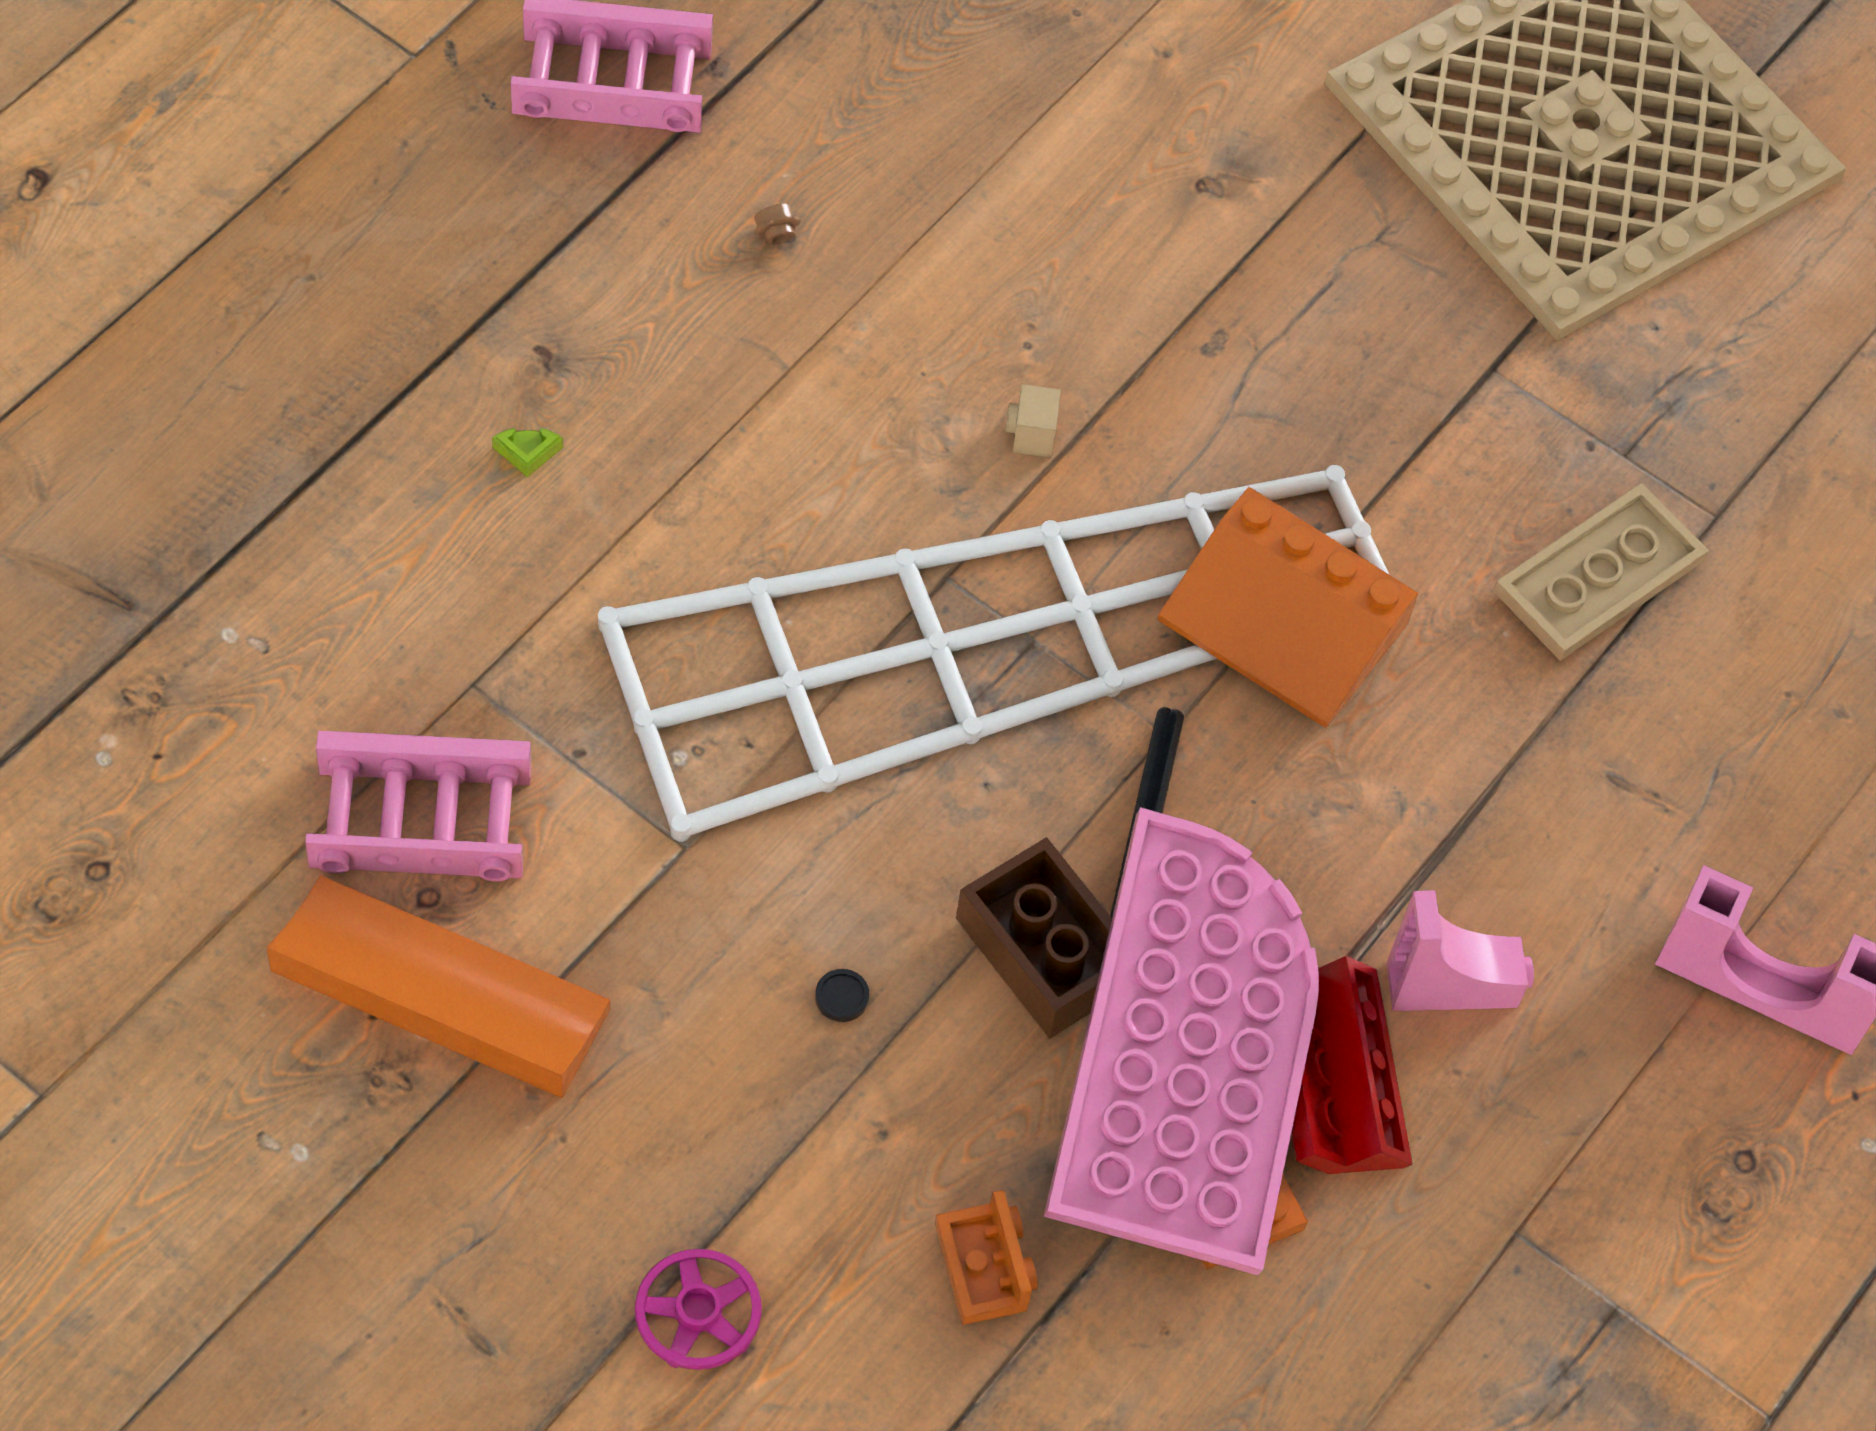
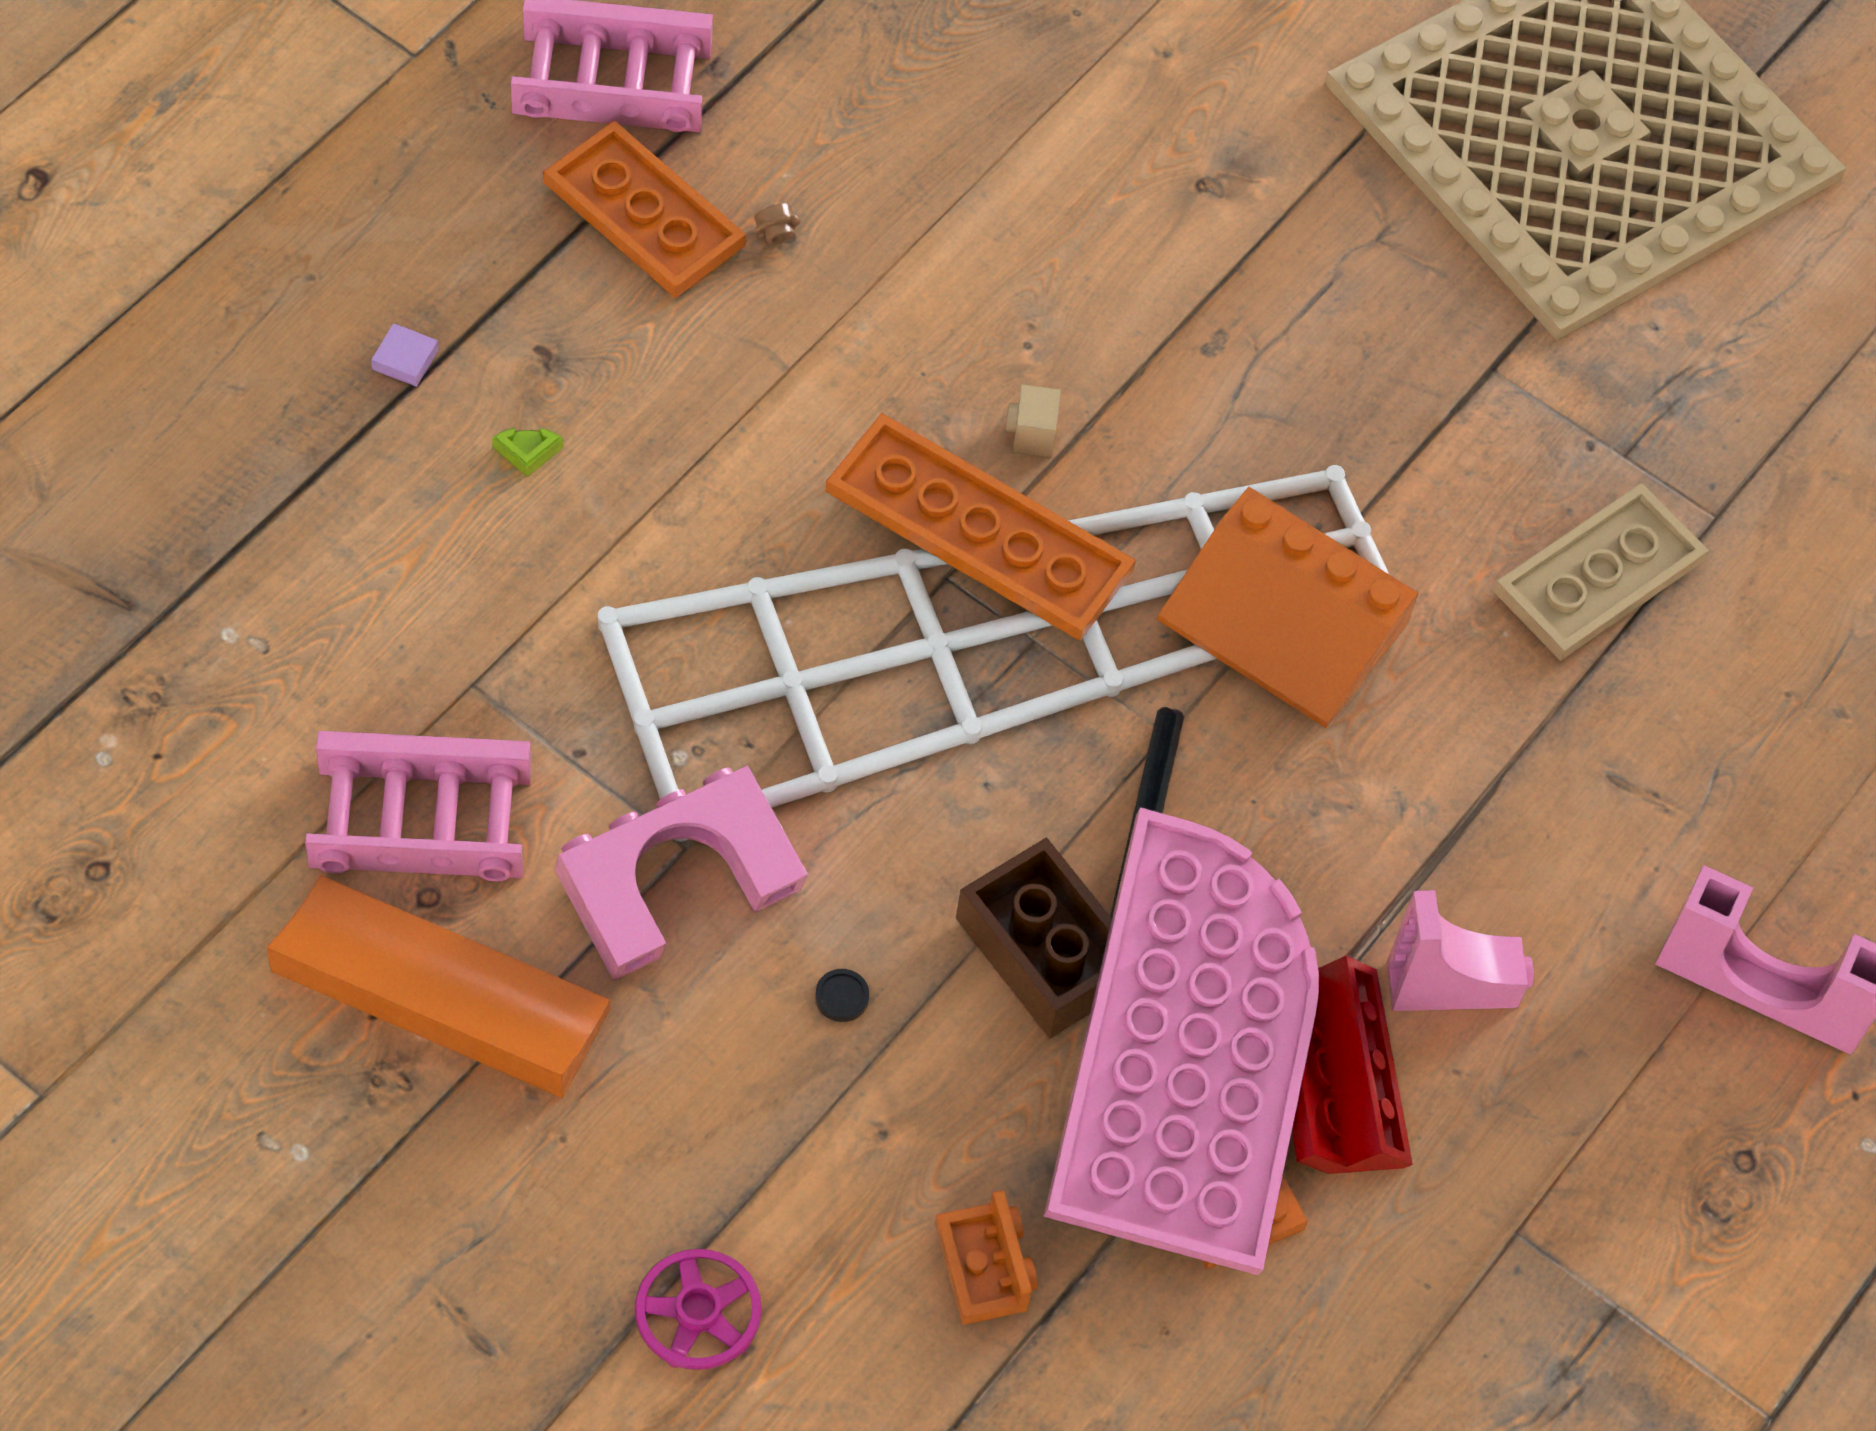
(405, 355): none -> lavender tile
(644, 209): none -> orange plate
(724, 814): none -> bright pink arch
(980, 526): none -> orange plate

